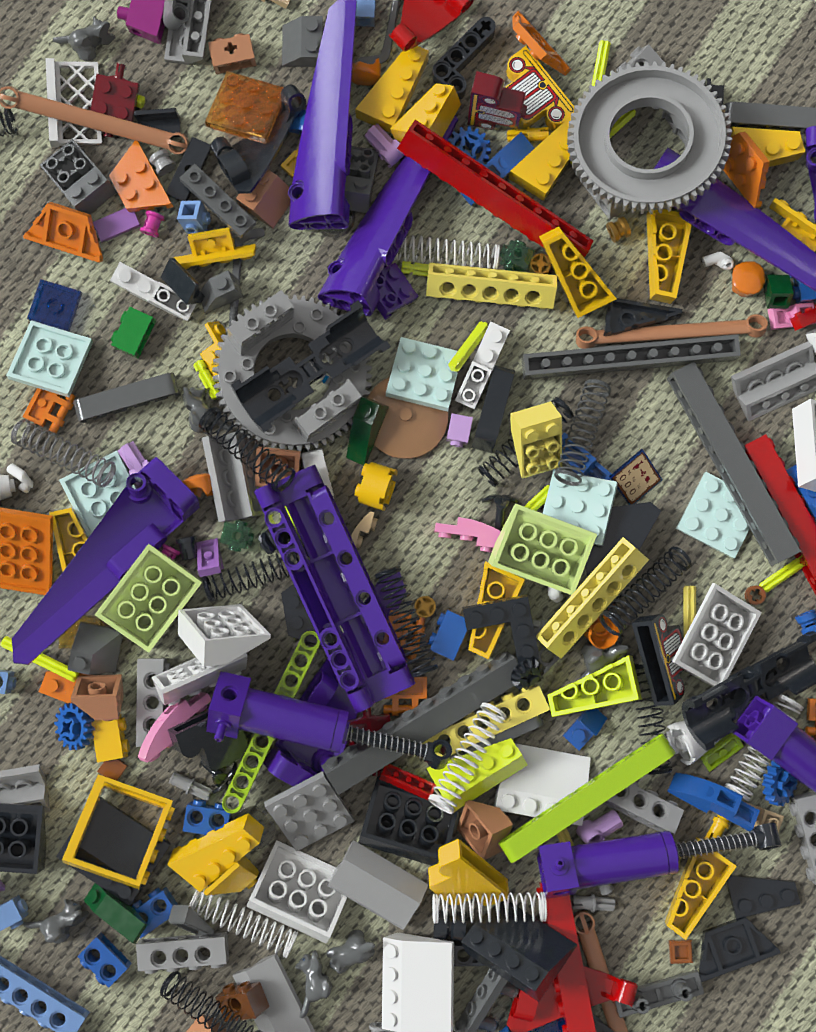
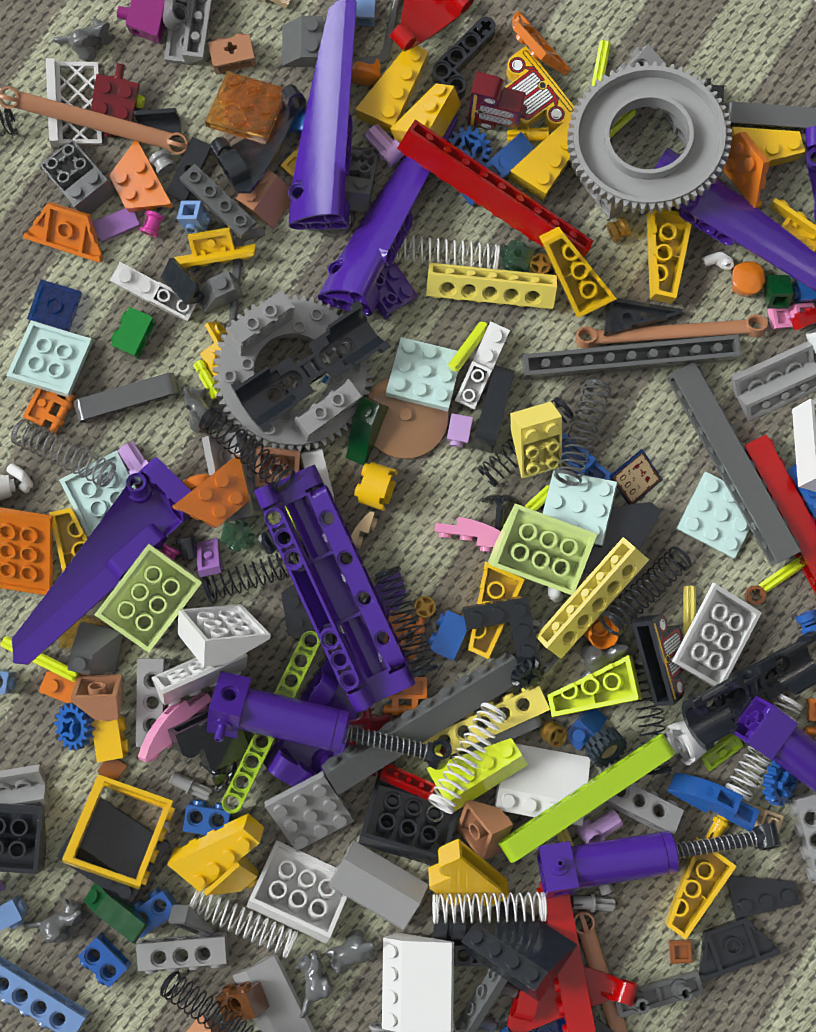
(217, 496): none -> orange wing
(416, 268): neon yellow axle -> none
(553, 733): none -> pearl gold wheel
(605, 747): none -> black bush

